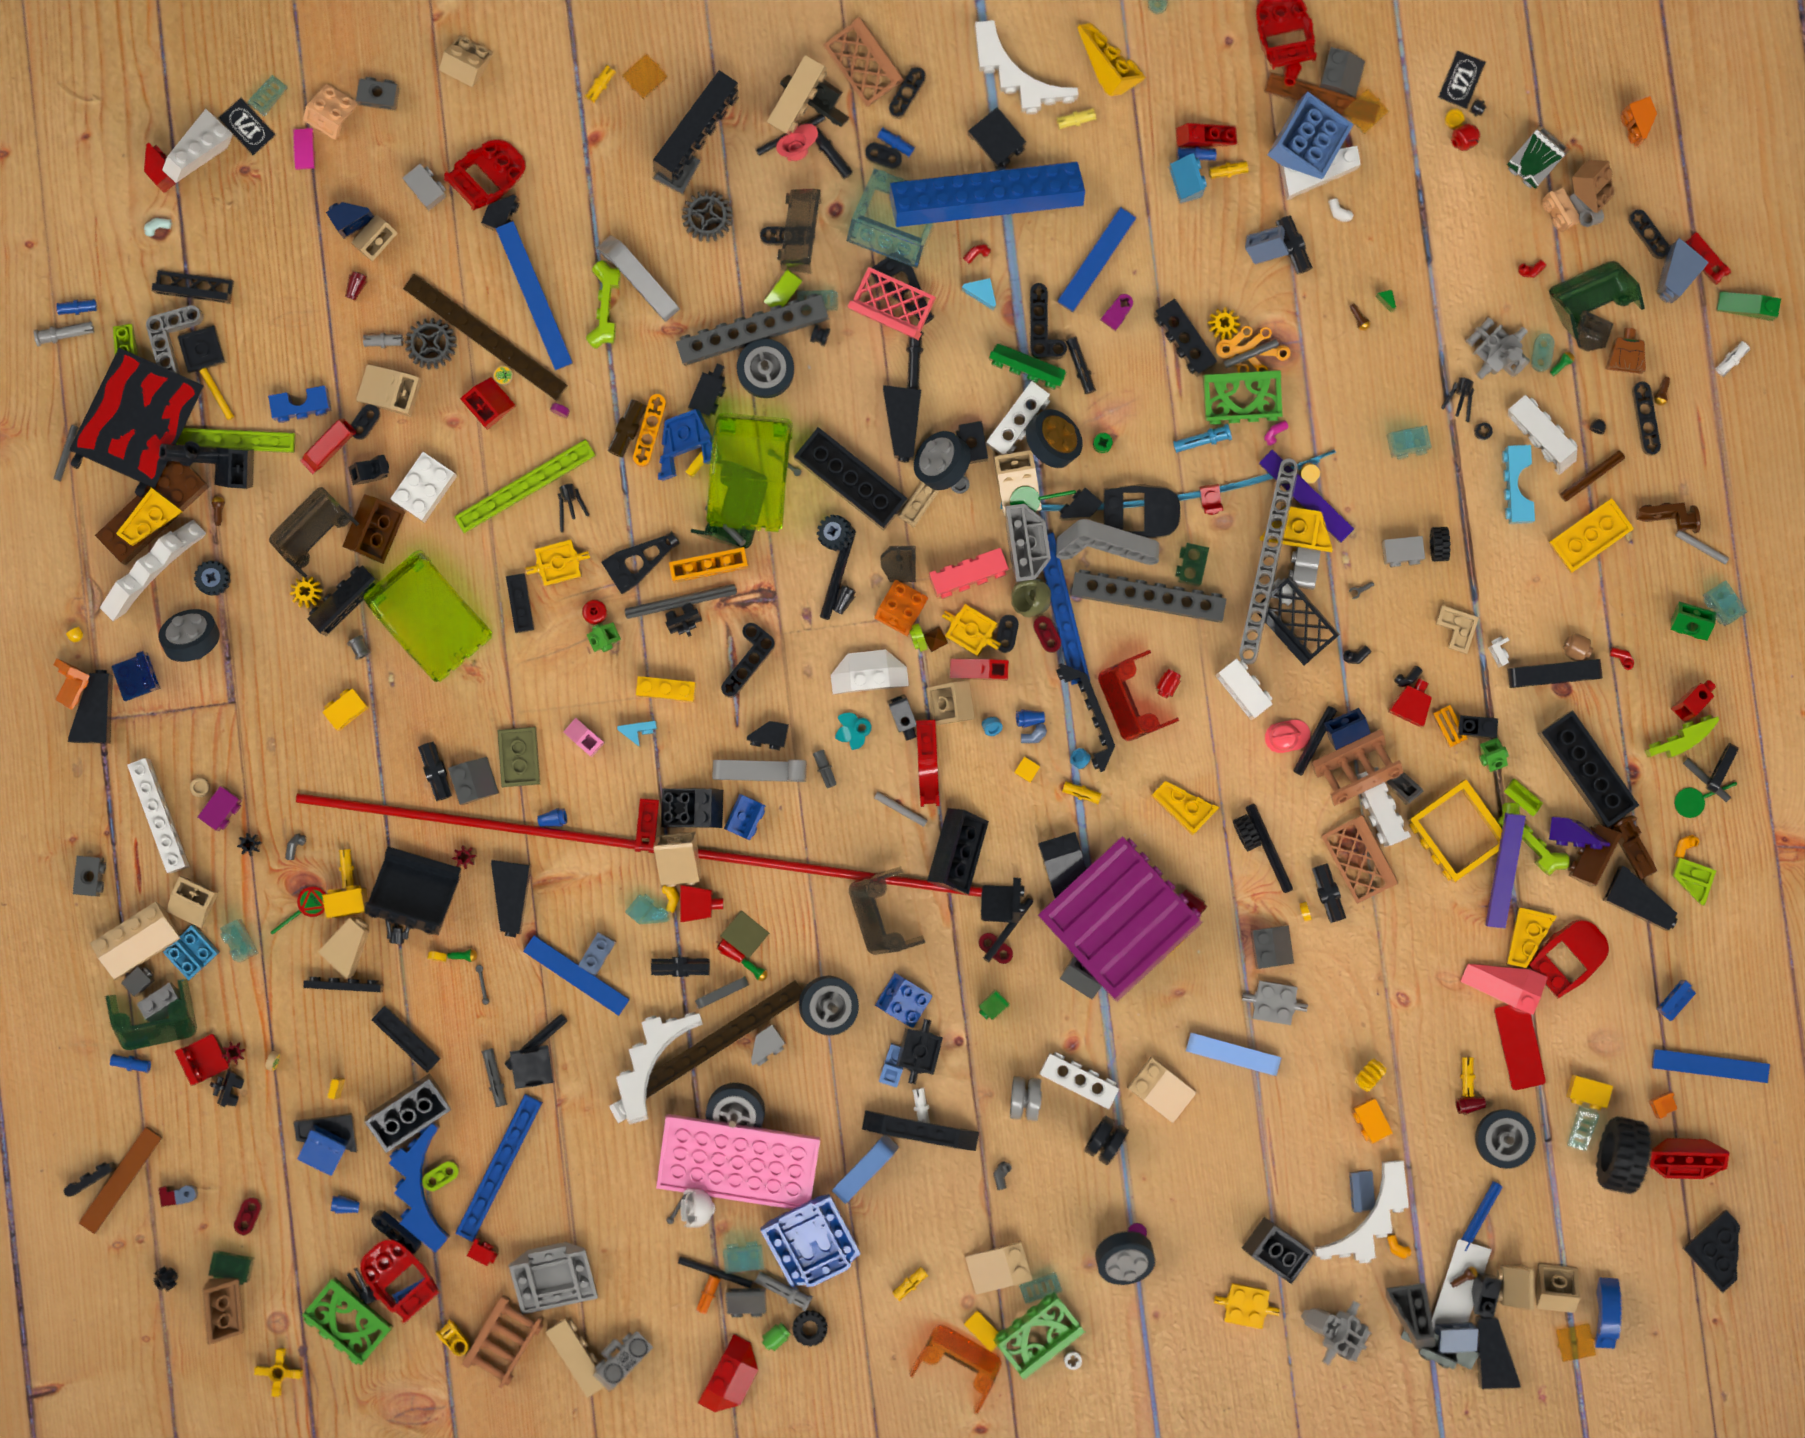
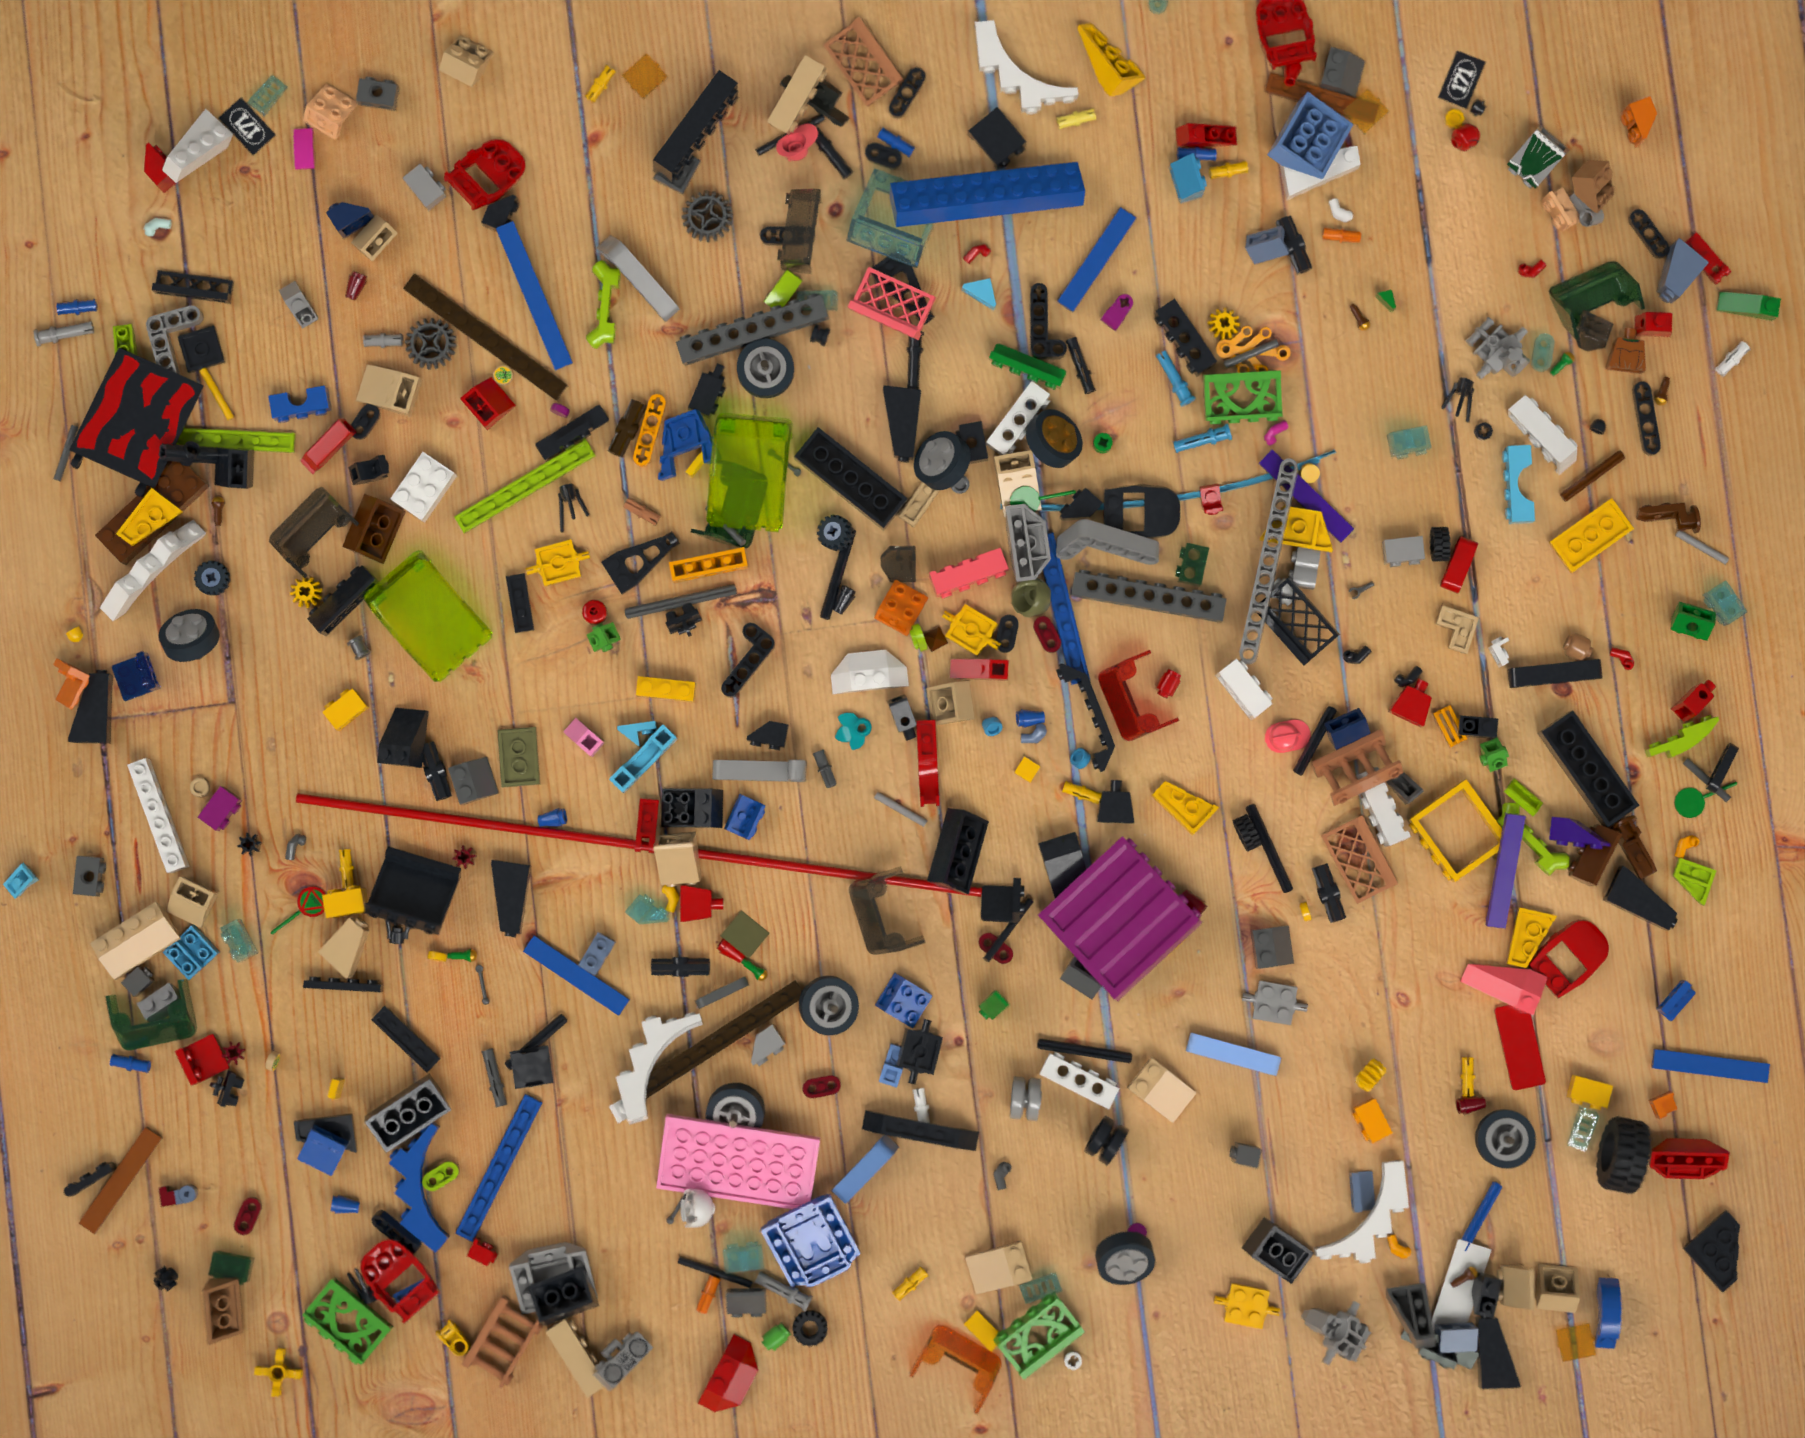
(20, 880): none -> medium azure slope
(298, 304): none -> light grey slope
(404, 738): none -> black slope
(563, 1296): none -> black slope
(572, 432): none -> black bracket
(641, 511): none -> nougat axle
(643, 759): none -> medium azure arch
(821, 1086): none -> dark red plate
(1082, 1050): none -> black axle
(1115, 805): none -> black torso
(1179, 386): none -> dark azure pin
(1245, 1155): none -> dark grey brick
(1341, 235): none -> orange axle
(1459, 564): none -> red beam
(1655, 324): none -> red torso

